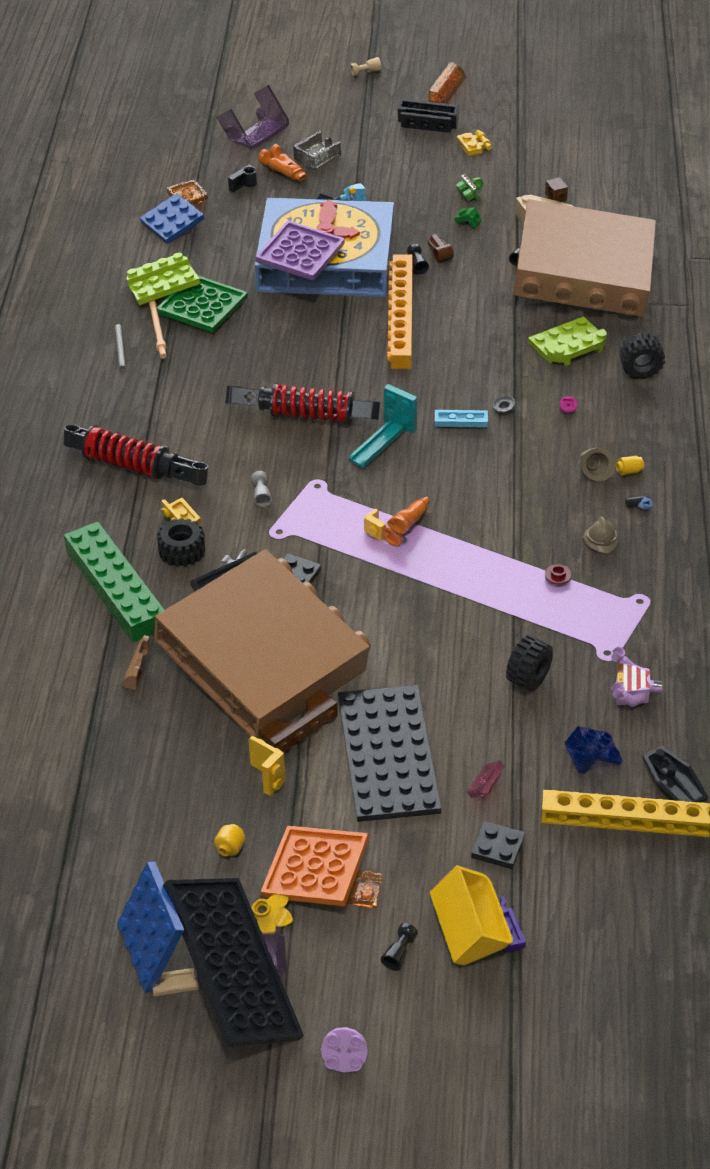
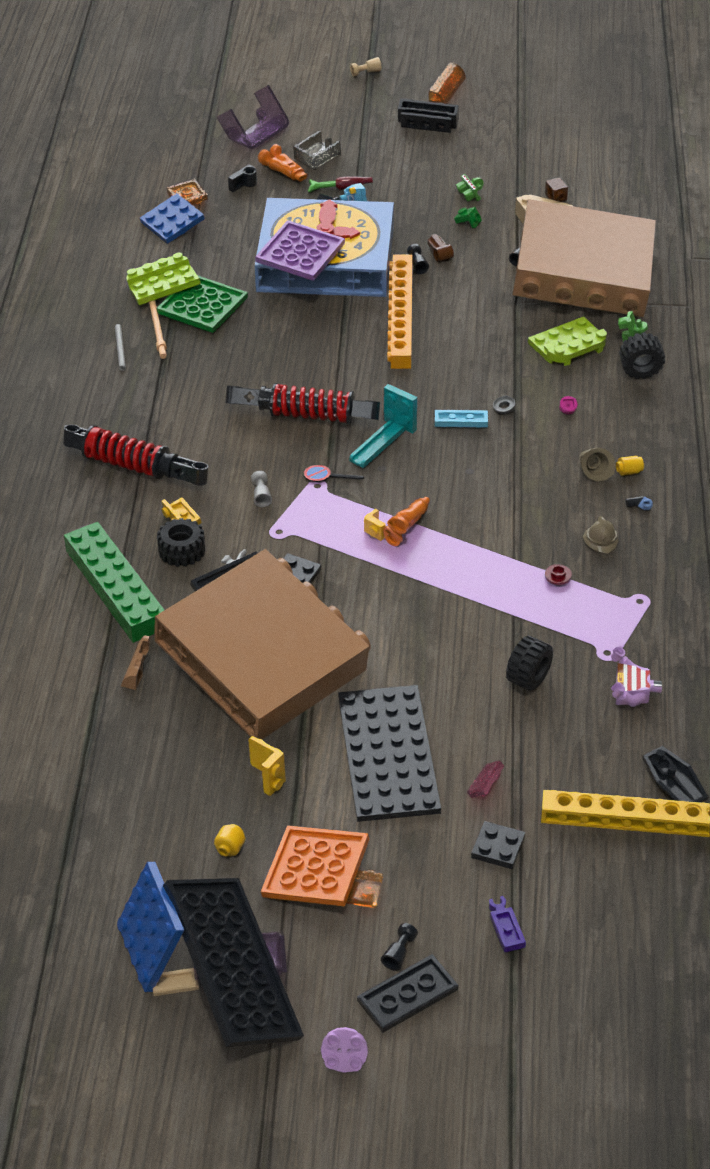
(275, 914): yellow plate -> none
(284, 735): reddish brown arch -> none
(320, 473): none -> piece
(340, 183): none -> dark red piece
(407, 993): none -> black tile
(470, 143): yellow plate -> none
(470, 915): yellow windscreen -> none
(589, 745): clear blue bracket -> none
(632, 325): none -> bright green hips

